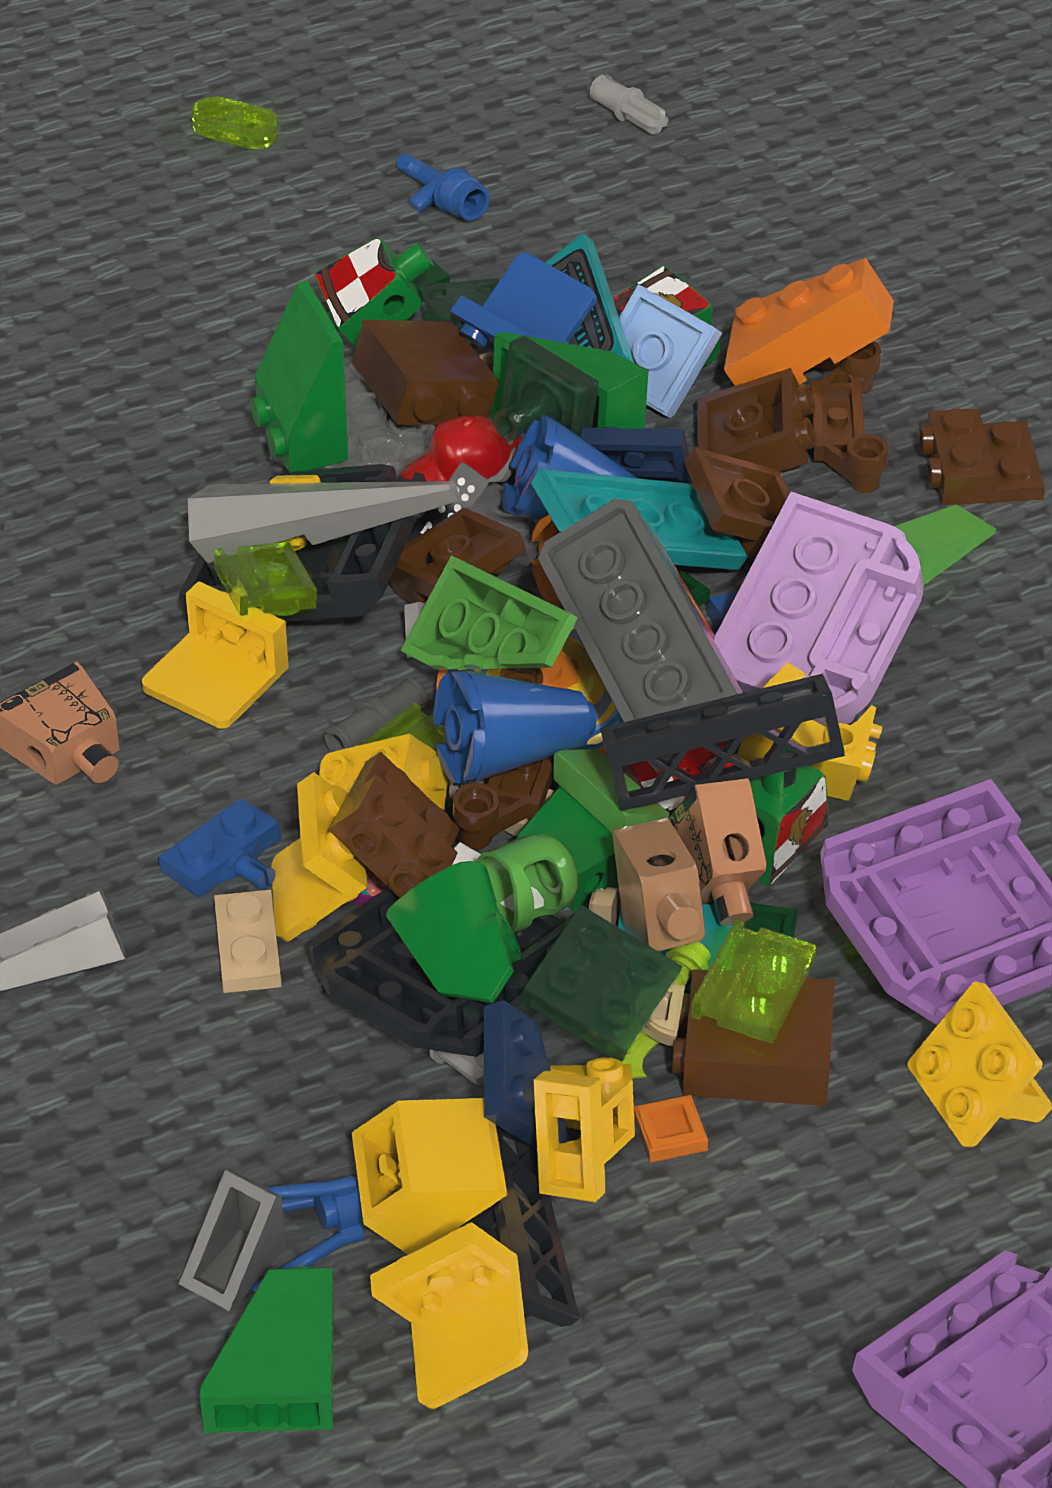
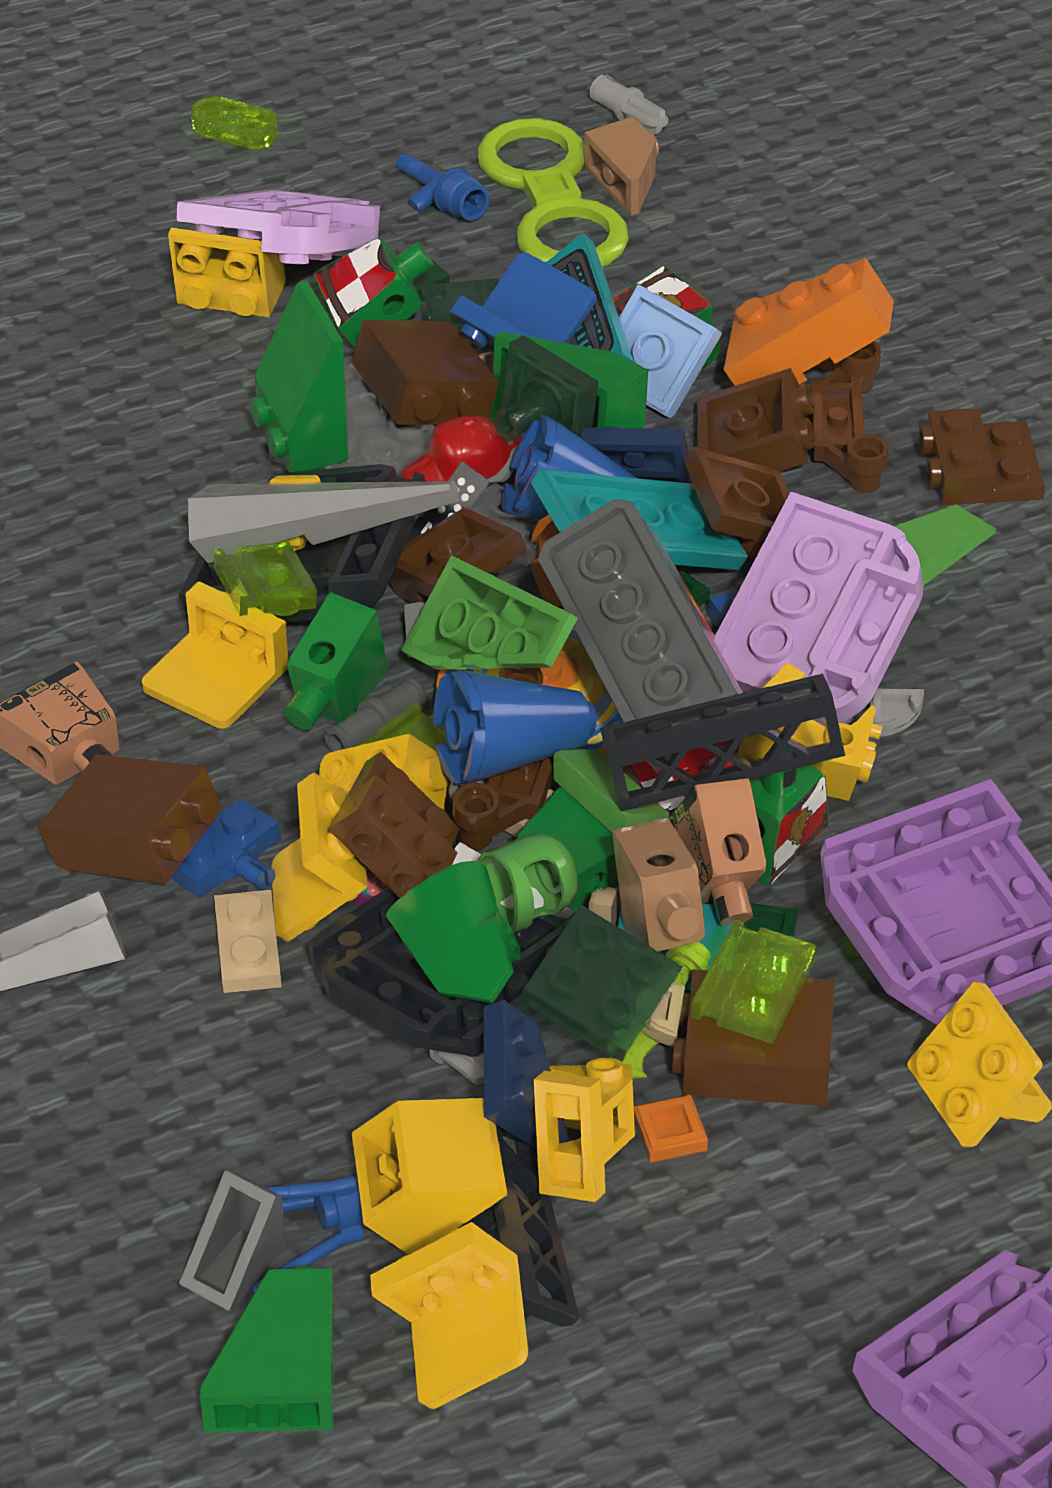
(131, 818): none -> reddish brown brick
(225, 273): none -> yellow slope
(288, 222): none -> lavender plate
(335, 662): none -> green torso
(550, 190): none -> lime bar
(622, 161): none -> medium nougat slope
(896, 708): none -> light grey tile

